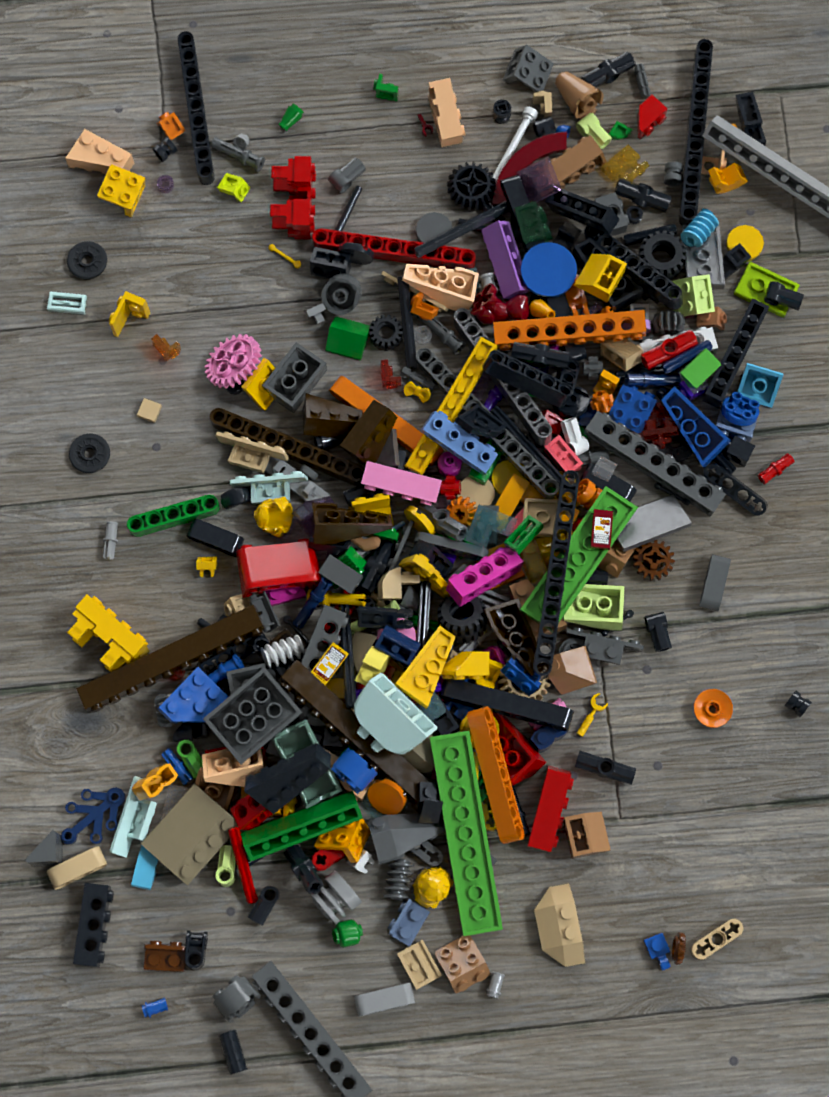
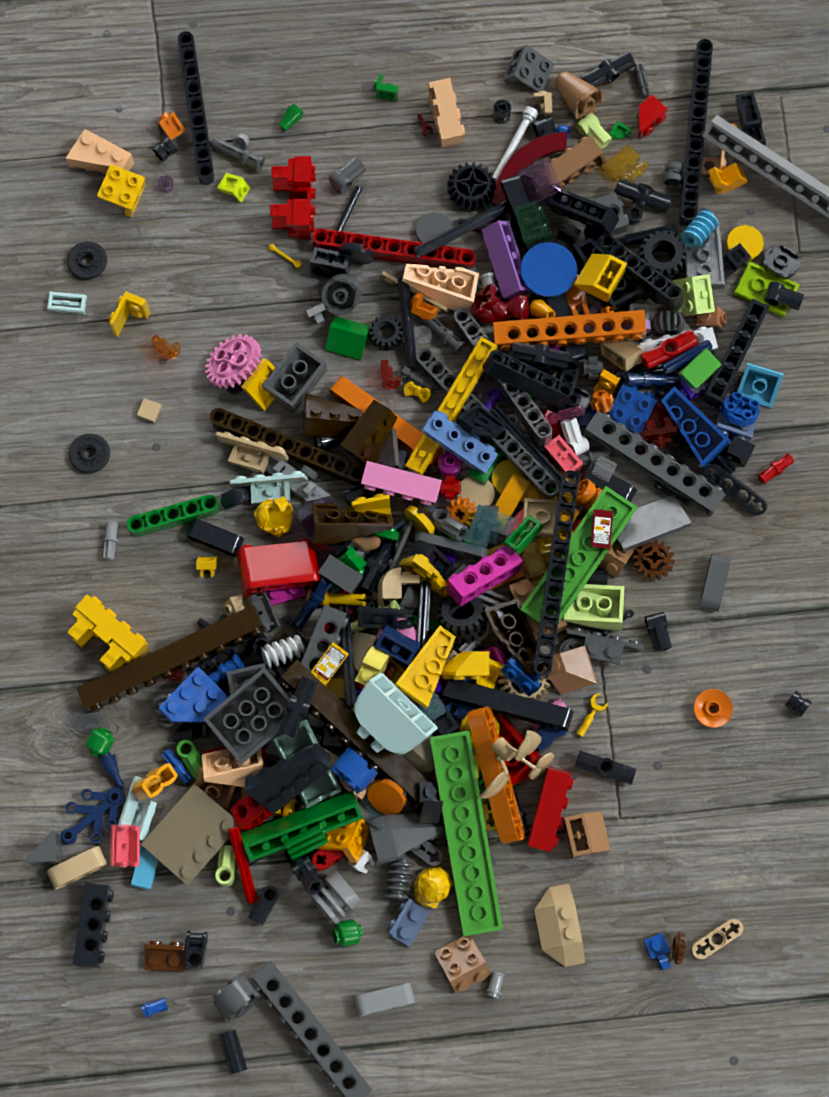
(99, 741): none -> green head
(110, 765): none -> dark blue cone
(125, 845): none -> coral hinge
(298, 706): none -> black piece
(307, 844): none -> green tile
(419, 964): tan plate -> none
(507, 752): none -> tan plant
(566, 414): none -> clear pink axle
(781, 262): none -> black tile

